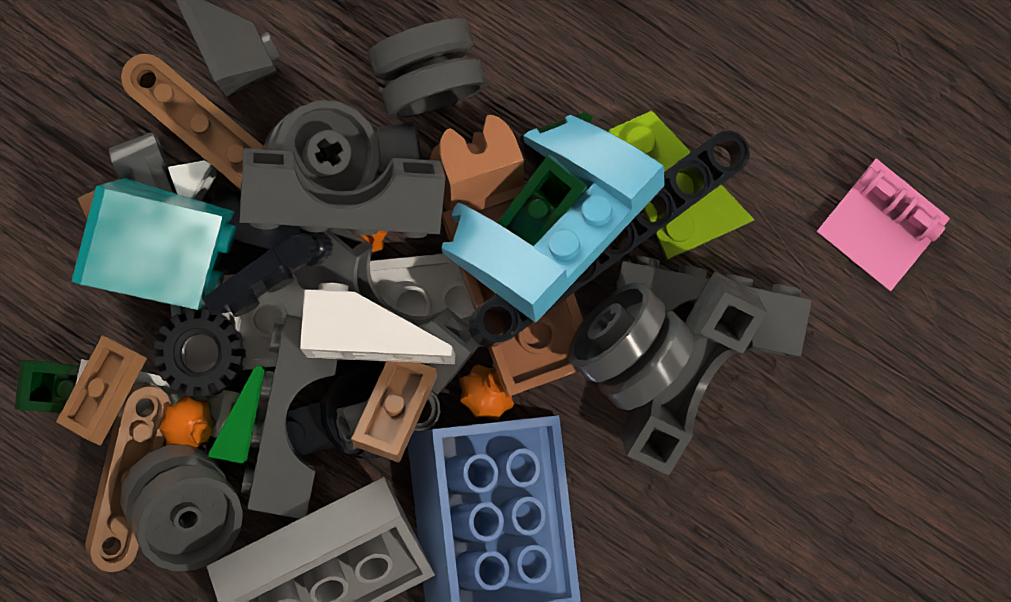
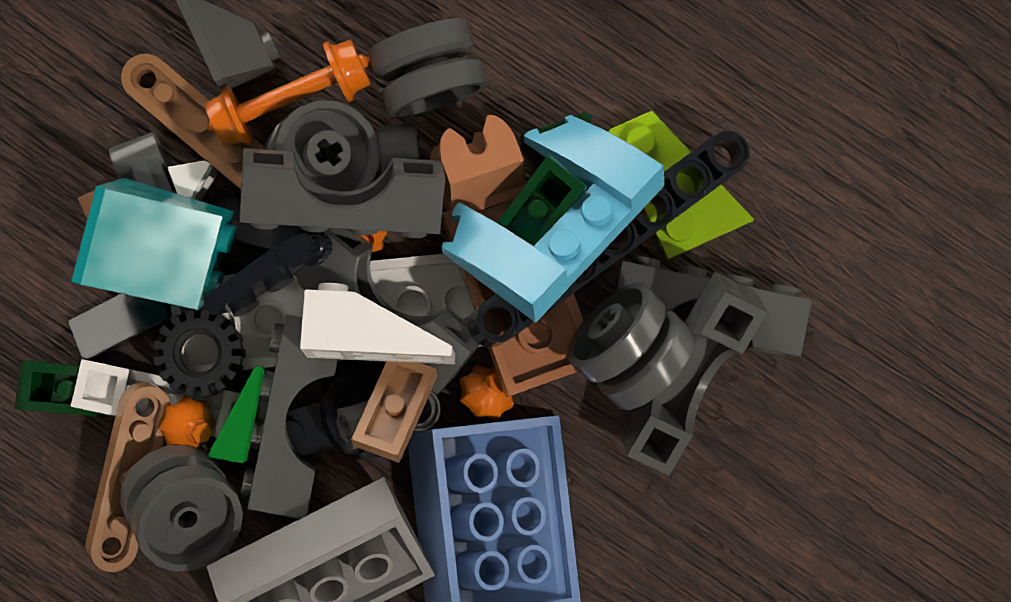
(101, 390): medium nougat plate -> none
(117, 324): none -> slope
(231, 119): none -> orange piece
(883, 225): bright pink hinge -> none

